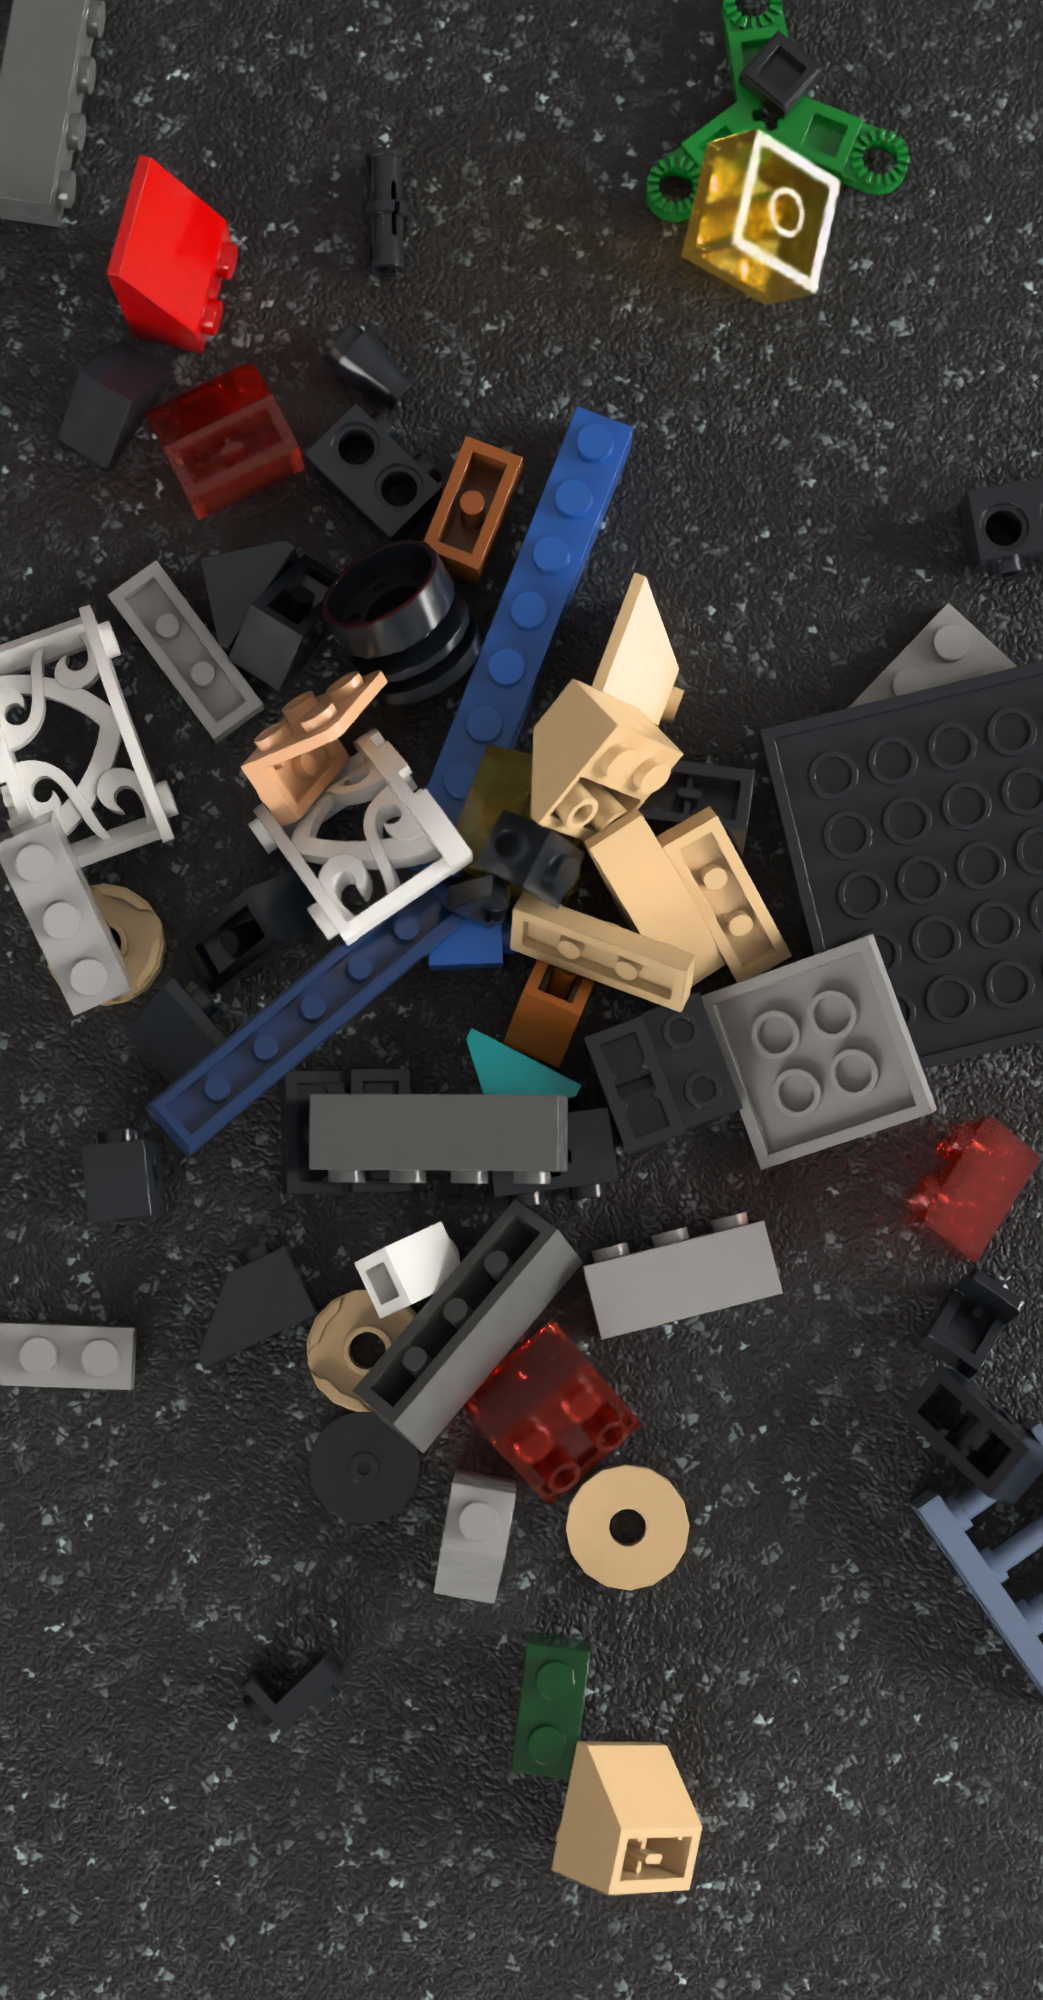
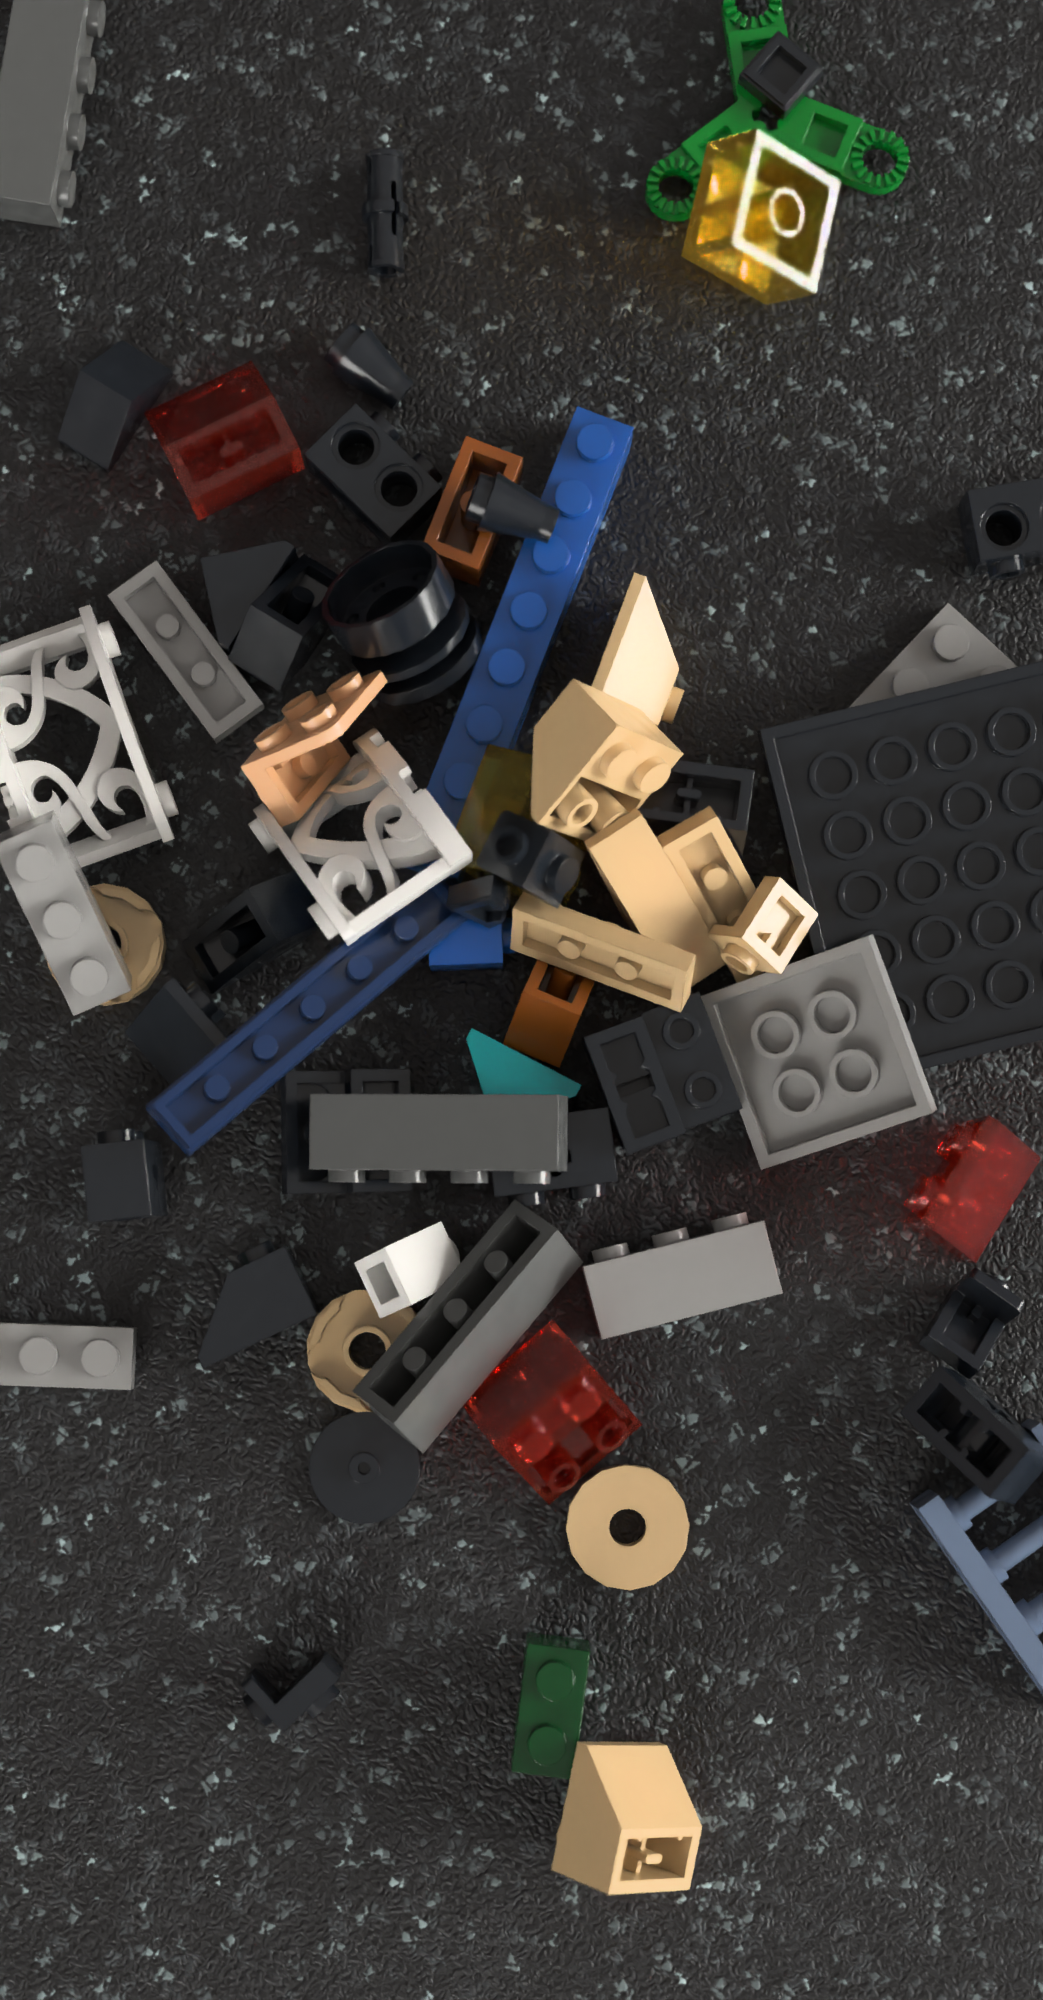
(170, 261): slope -> none
(475, 1536): light grey slope -> none
(509, 509): none -> black cone
(766, 929): none -> tan bracket

